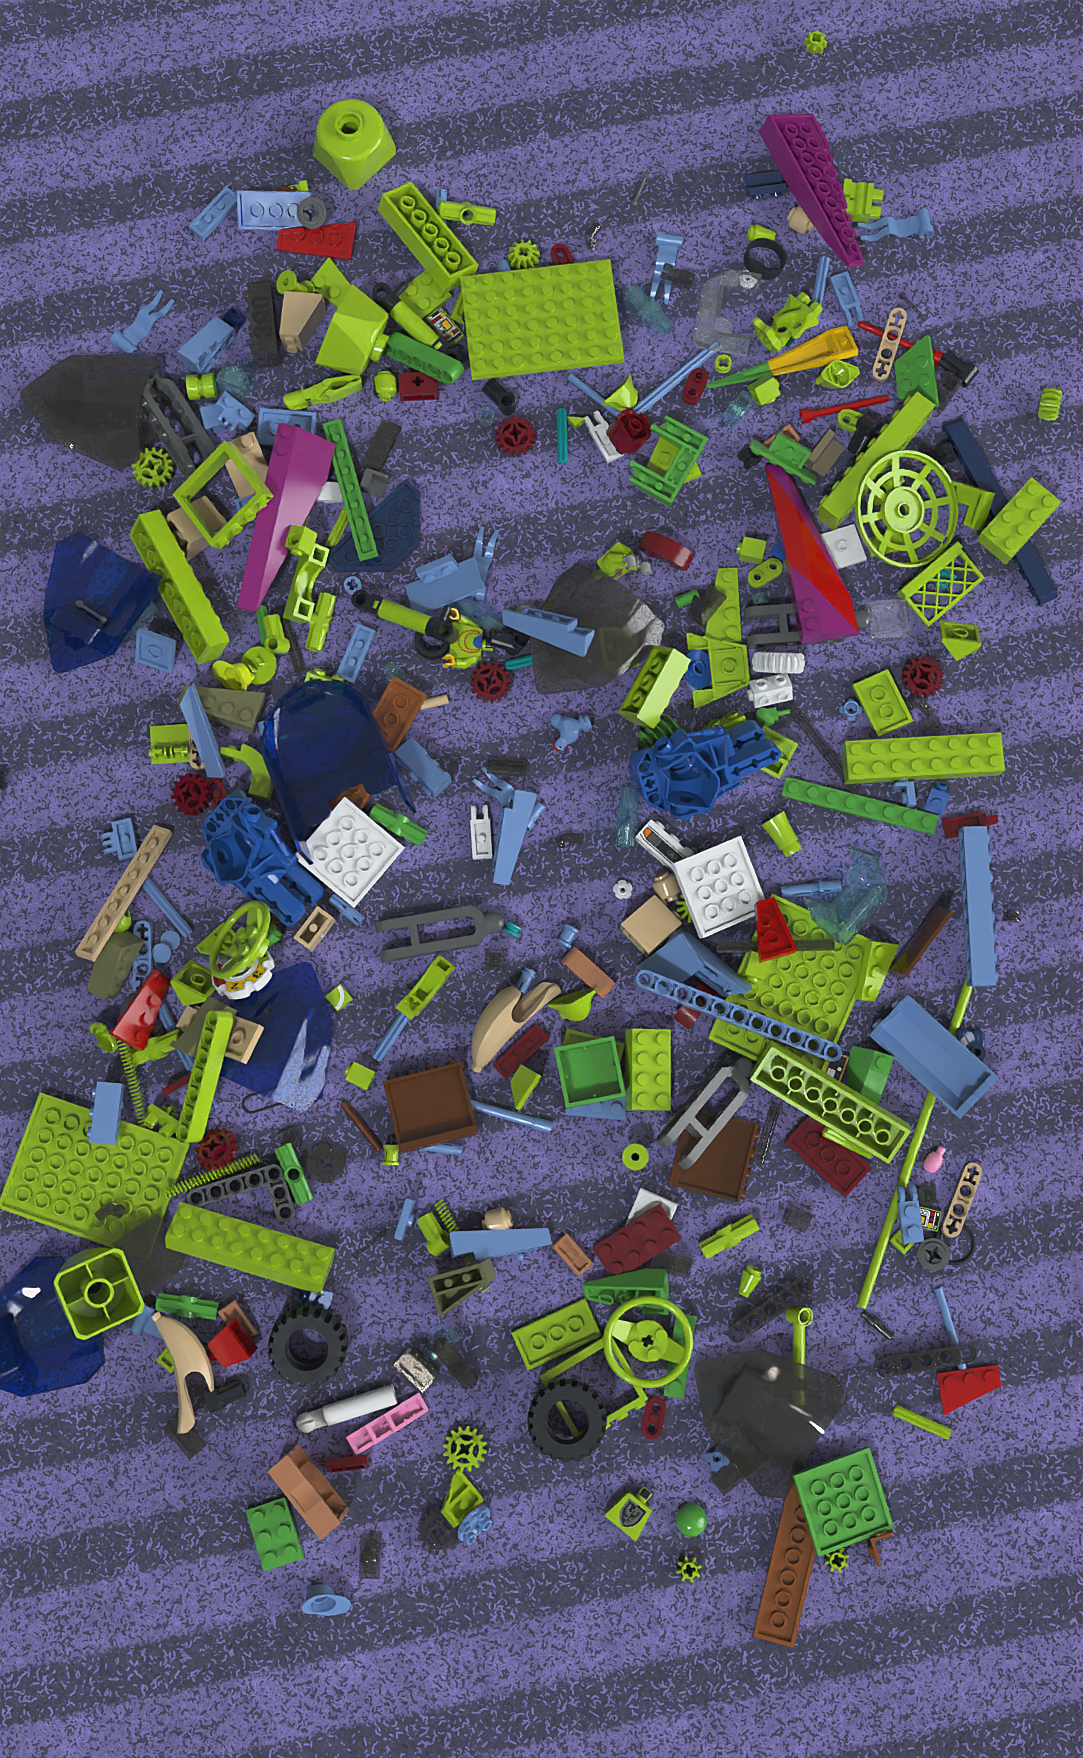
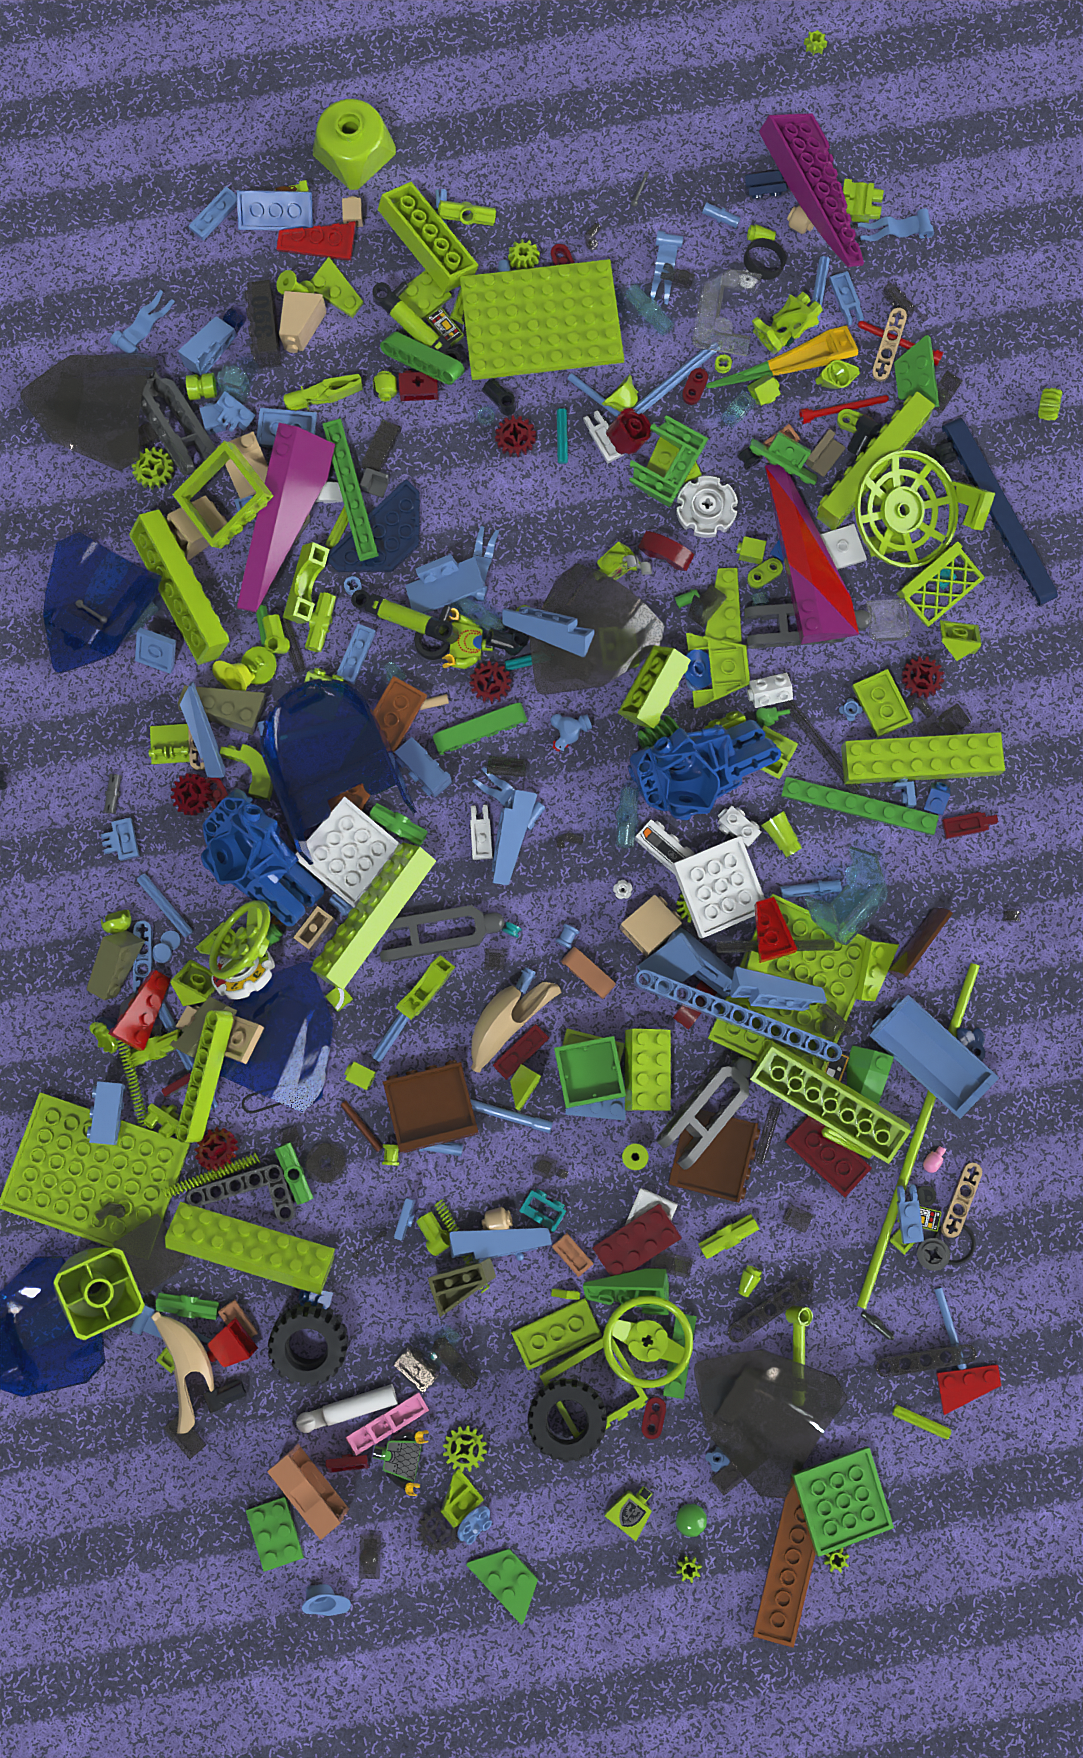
(112, 794): none -> dark grey pin
(123, 893): tan plate -> none
(300, 540): lime brick -> none
(306, 205): dark grey gear -> none
(352, 210): none -> tan brick
(354, 334): lime piece -> none
(372, 915): none -> lime brick
(402, 1458): none -> torso
(477, 728): none -> bright green beam
(507, 1580): none -> bright green wing
(537, 1216): none -> teal window
(547, 1168): none -> clear smoke plate
(566, 1294): none -> lime tile
(574, 1005): lime hat -> none
(575, 421): lime piece -> none
(666, 886): tan head -> none
(693, 512): none -> white piece
(721, 215): none -> medium blue pin
(734, 823): none -> white brick
(774, 991): none -> medium blue wedge
(778, 662): white gear -> none
(833, 1022): none -> clear smoke tile
(872, 1550): dark orange bracket -> none
(894, 297): none -> clear smoke plate
(953, 720): none -> clear smoke panel
(965, 371): black piece -> none
(977, 906): medium blue brick -> none
(1018, 520): lime brick -> none

